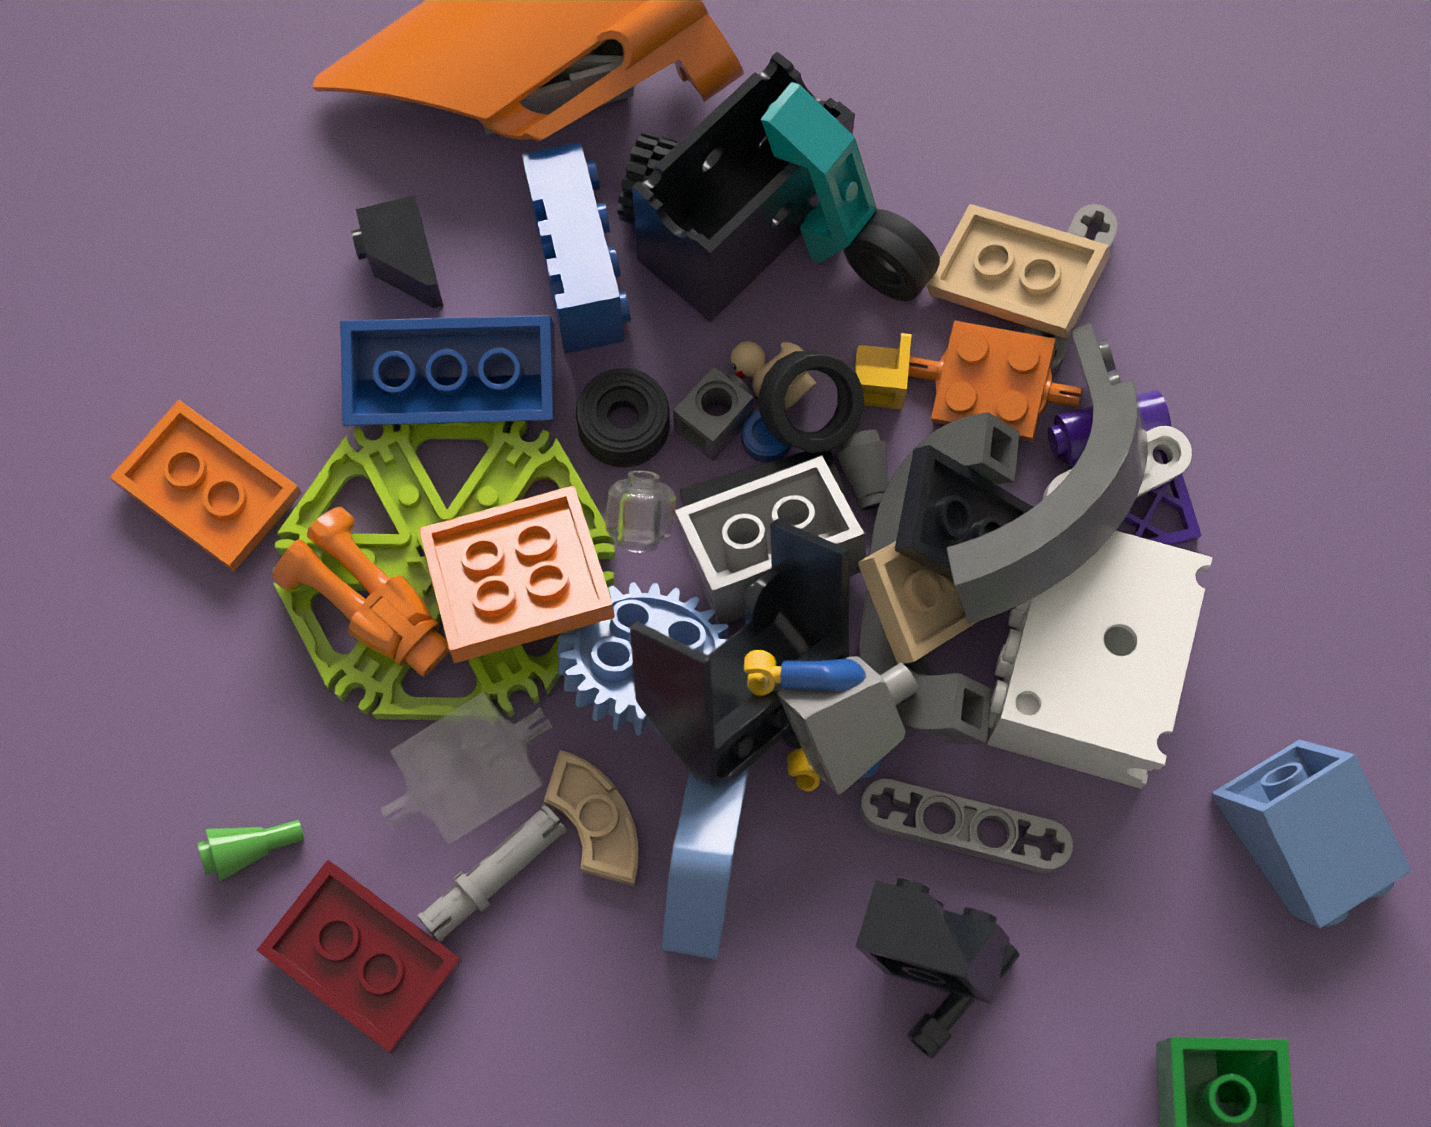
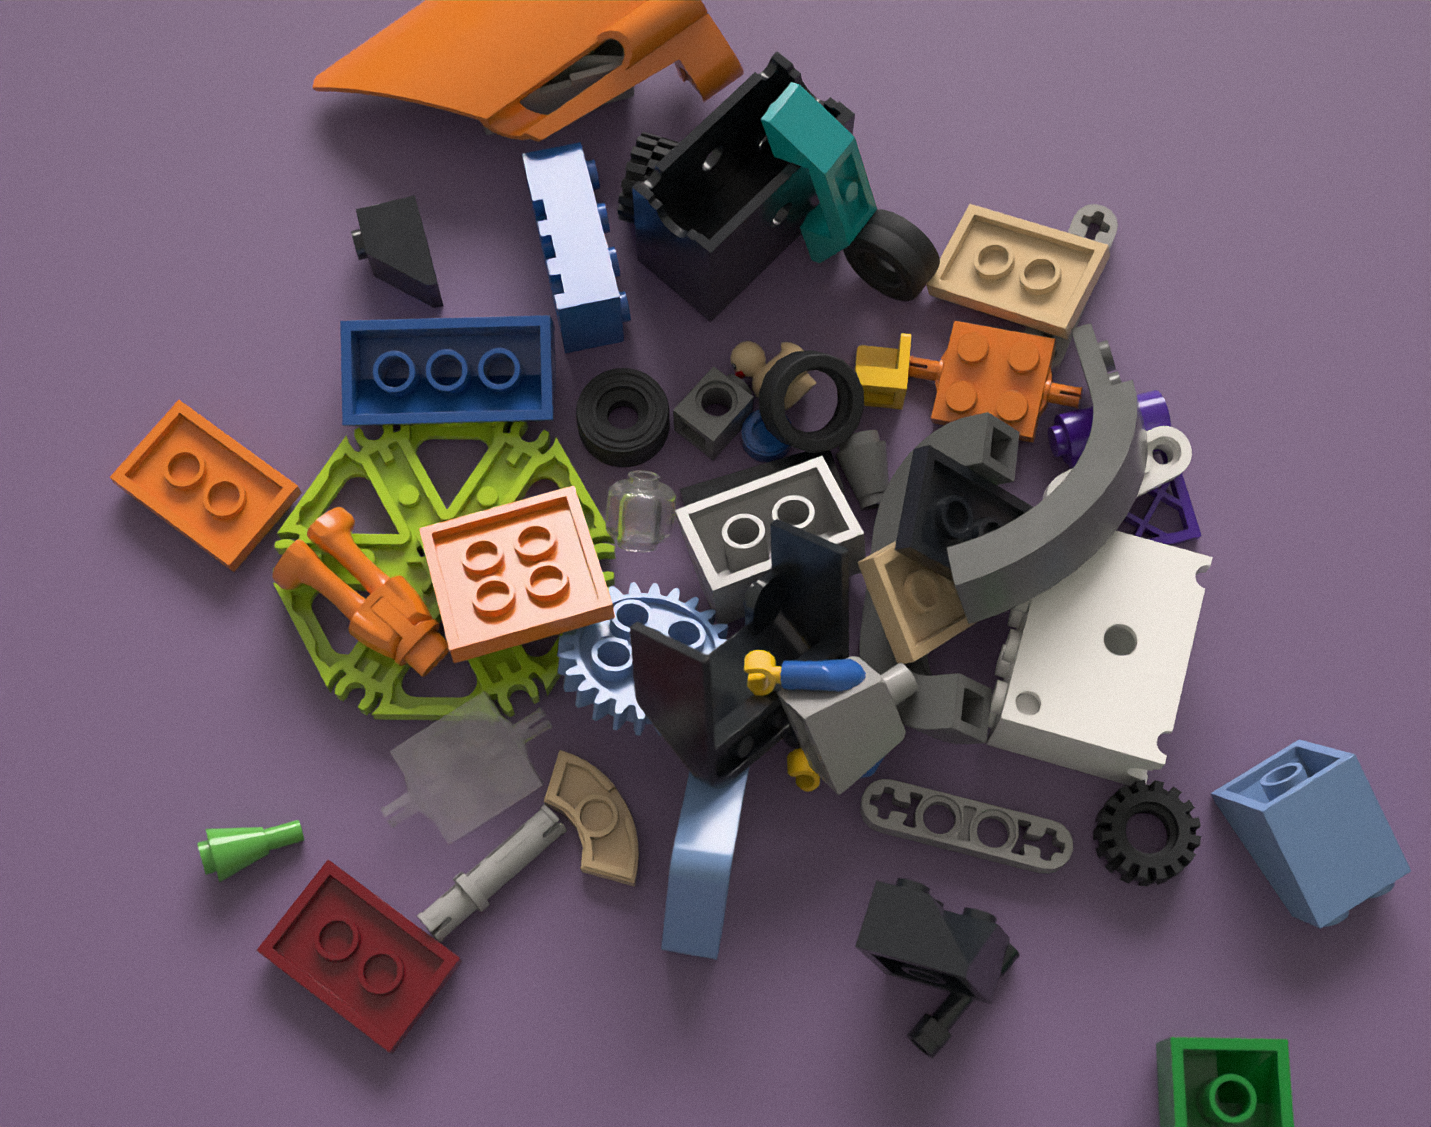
(1169, 810): none -> black tyre

